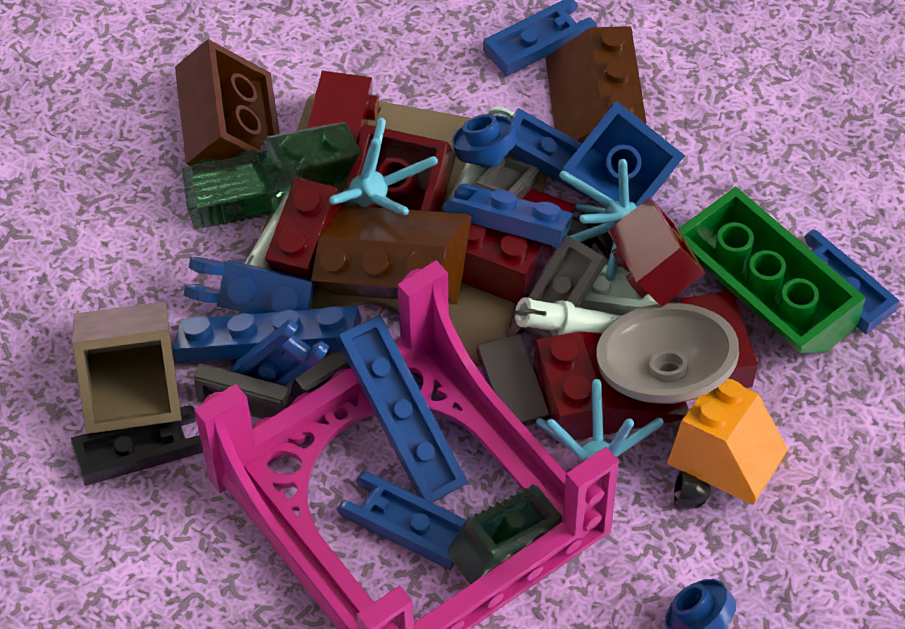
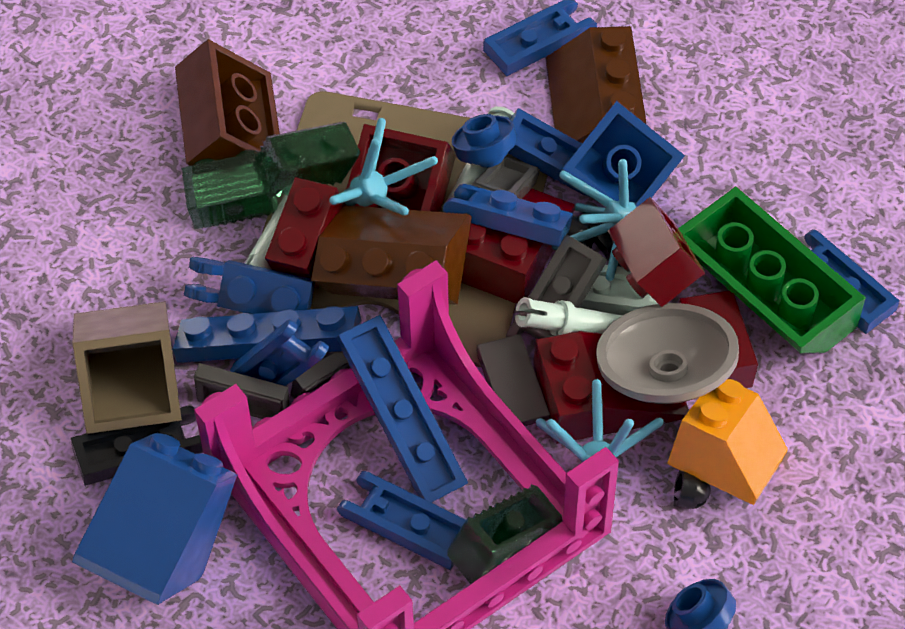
(157, 519): none -> blue slope
(344, 99): dark red brick -> none

